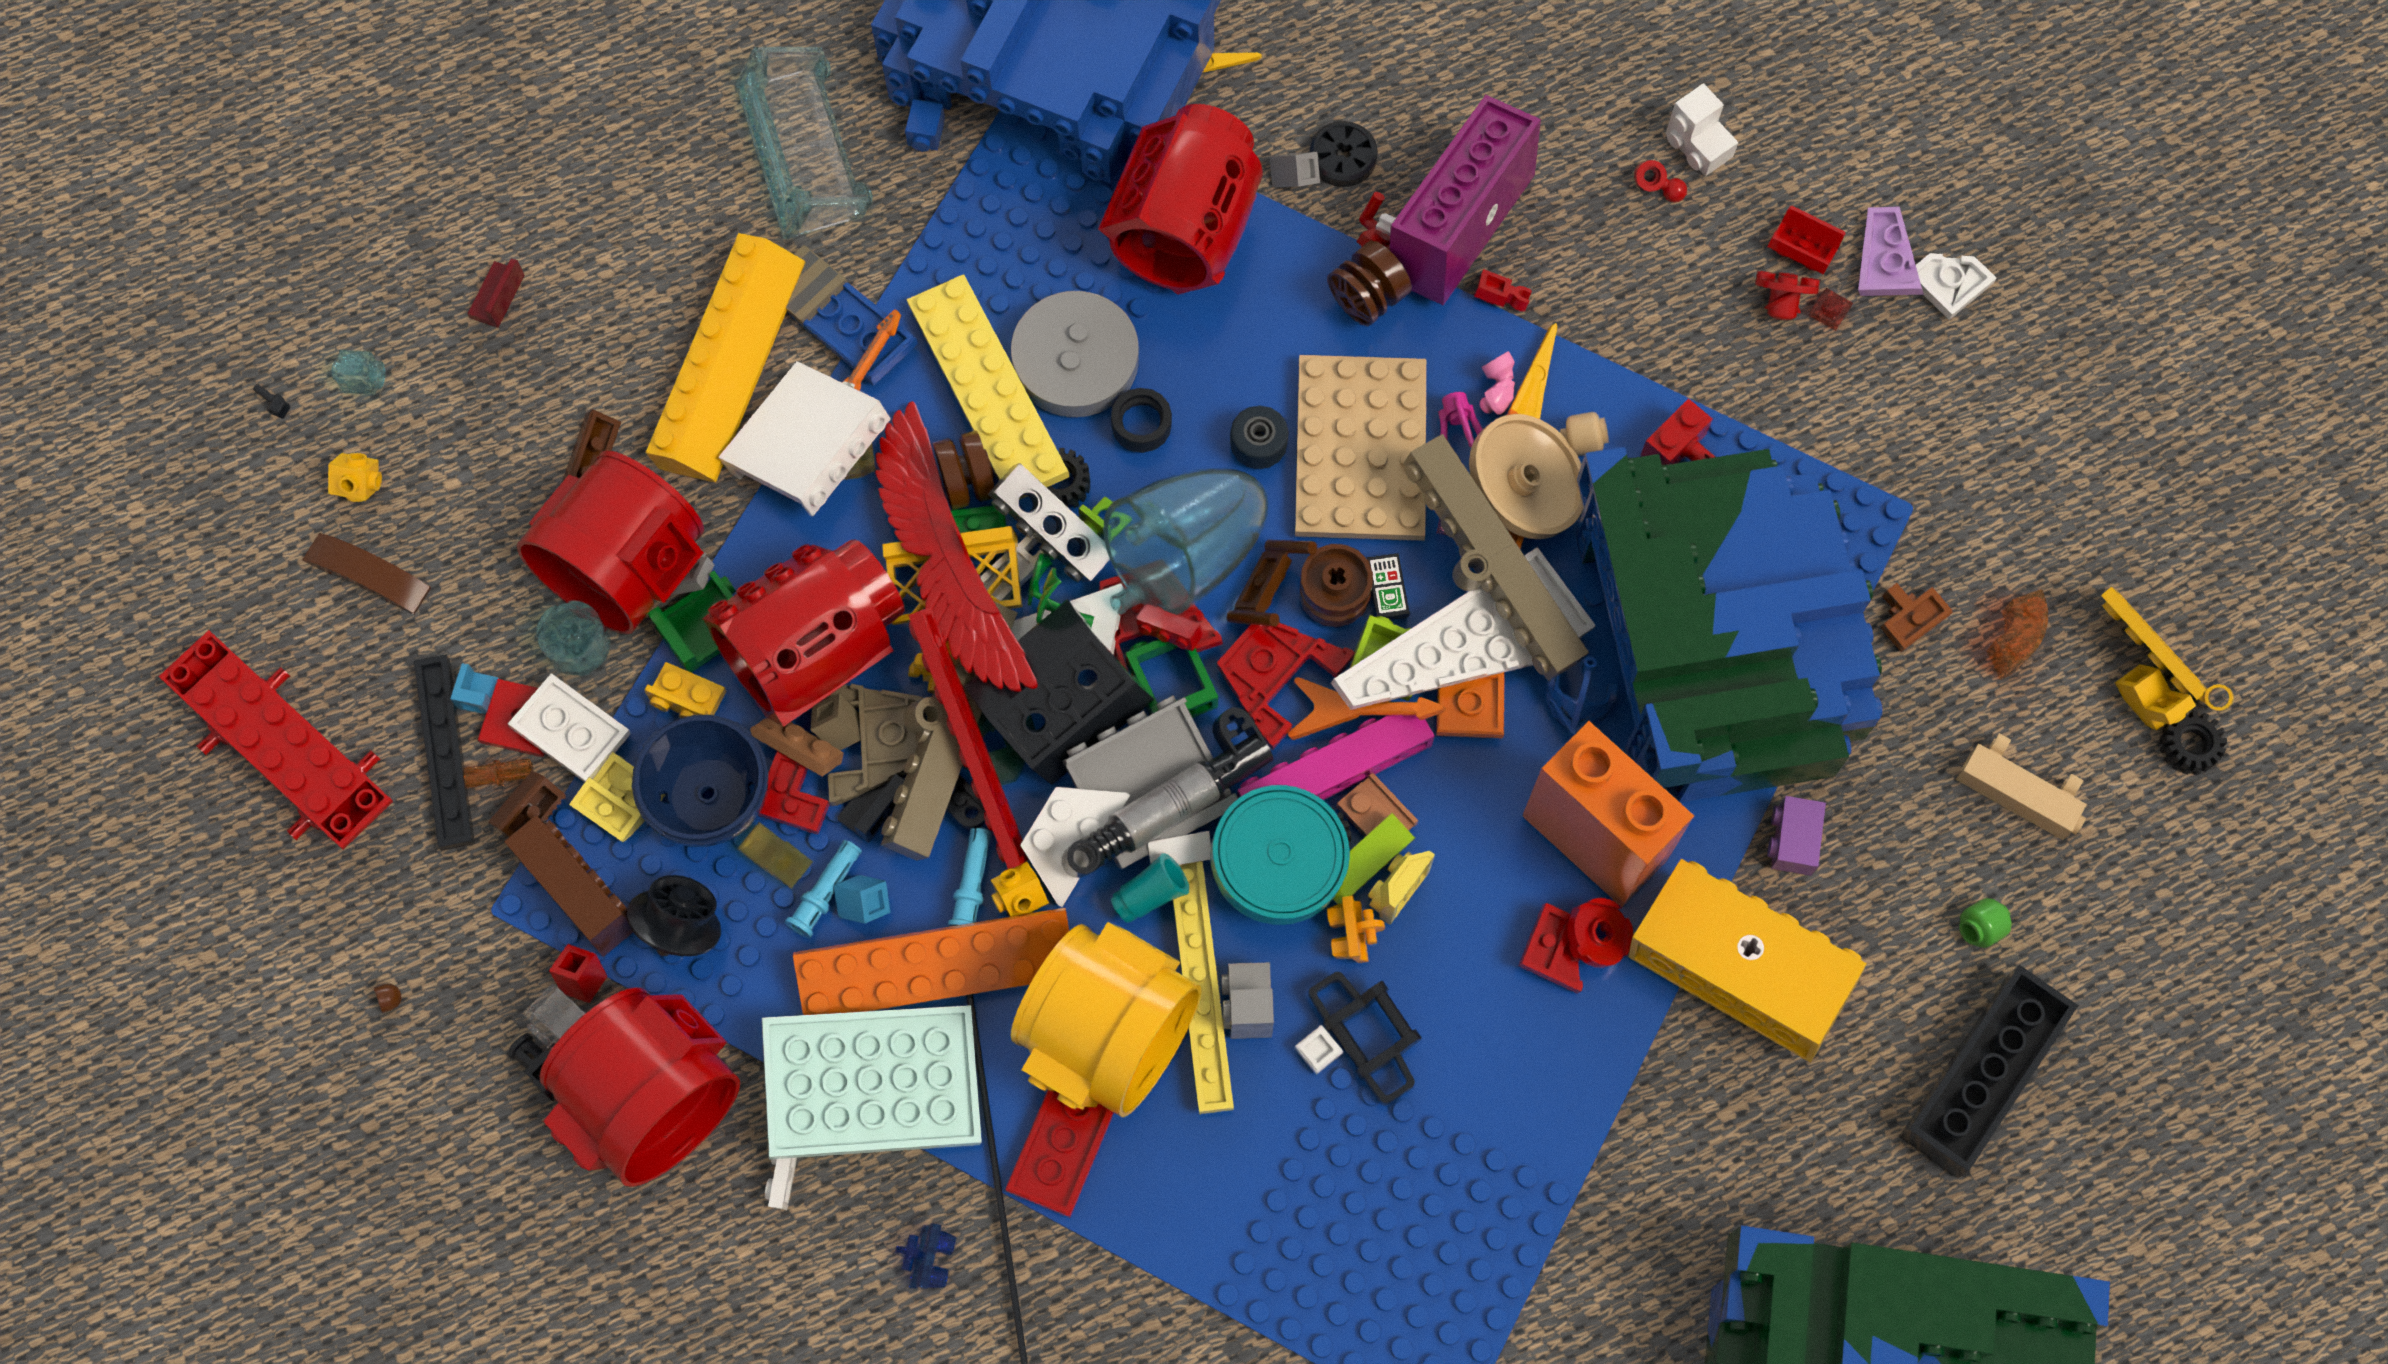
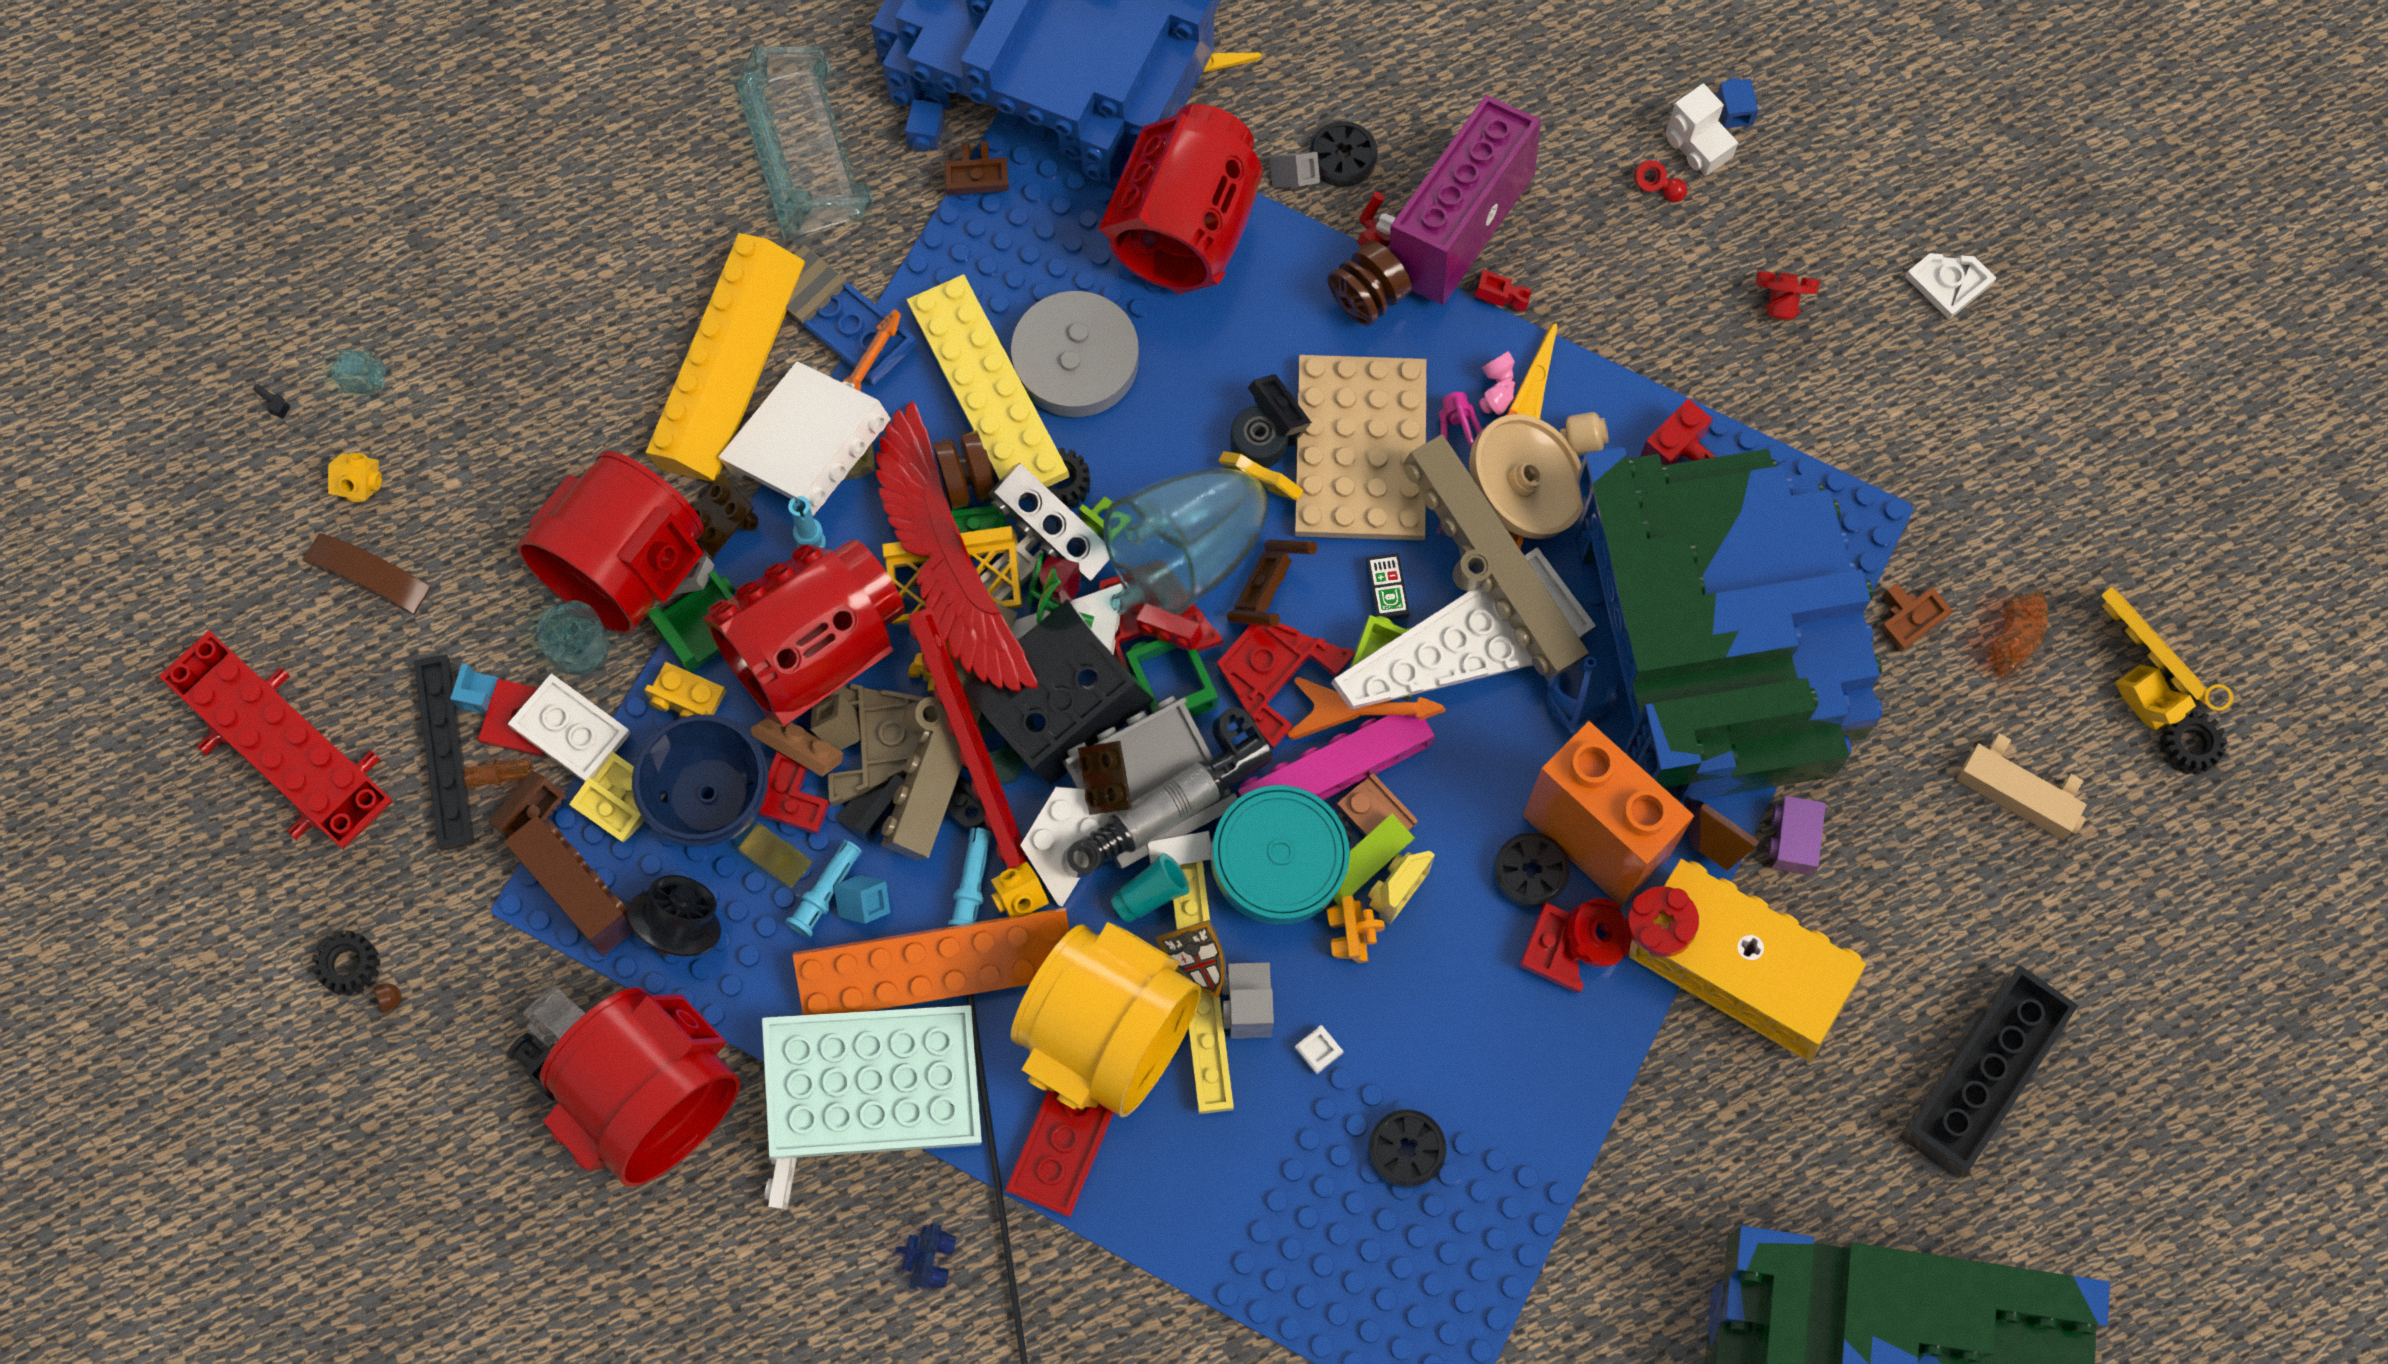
(332, 949): none -> black tyre
(497, 293): dark red panel -> none
(578, 973): red brick -> none
(595, 436): reddish brown slope -> none
(722, 513): none -> dark brown hinge
(806, 528): none -> medium azure pin
(978, 174): none -> reddish brown hinge
(1067, 572): none -> dark red brick
(1104, 778): none -> dark brown hinge
(1134, 398): black tyre -> none
(1199, 955): none -> shield
(1274, 481): none -> yellow tile
(1280, 407): none -> black panel
(1335, 585): reddish brown wheel -> none
(1336, 1024): black bar -> none
(1386, 1143): none -> black wheel
(1472, 708): orange plate -> none
(1517, 855): none -> black wheel
(1651, 936): none -> red plate
(1717, 836): none -> reddish brown slope
(1739, 103): none -> blue brick
(1806, 239): red bracket -> none
(1830, 309): clear red plate -> none
(1887, 256): lavender wing -> none
(1985, 923): bright green head -> none

